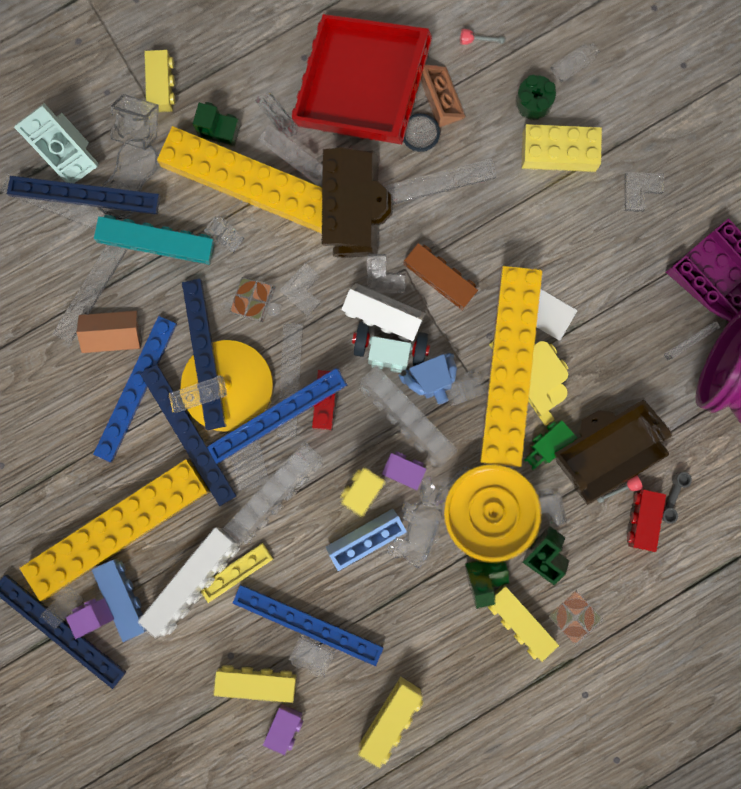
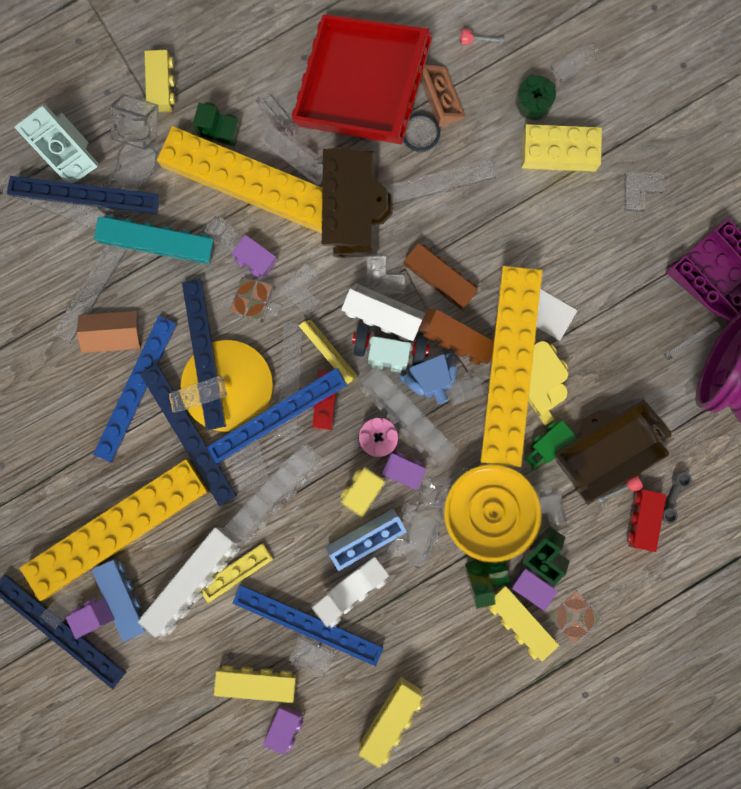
(254, 256): none -> medium lavender brick
(328, 350): none -> light yellow tile
(350, 589): none -> white brick
(389, 437): none -> bright pink brick
(456, 336): none -> dark orange brick
(533, 588): none -> medium lavender brick

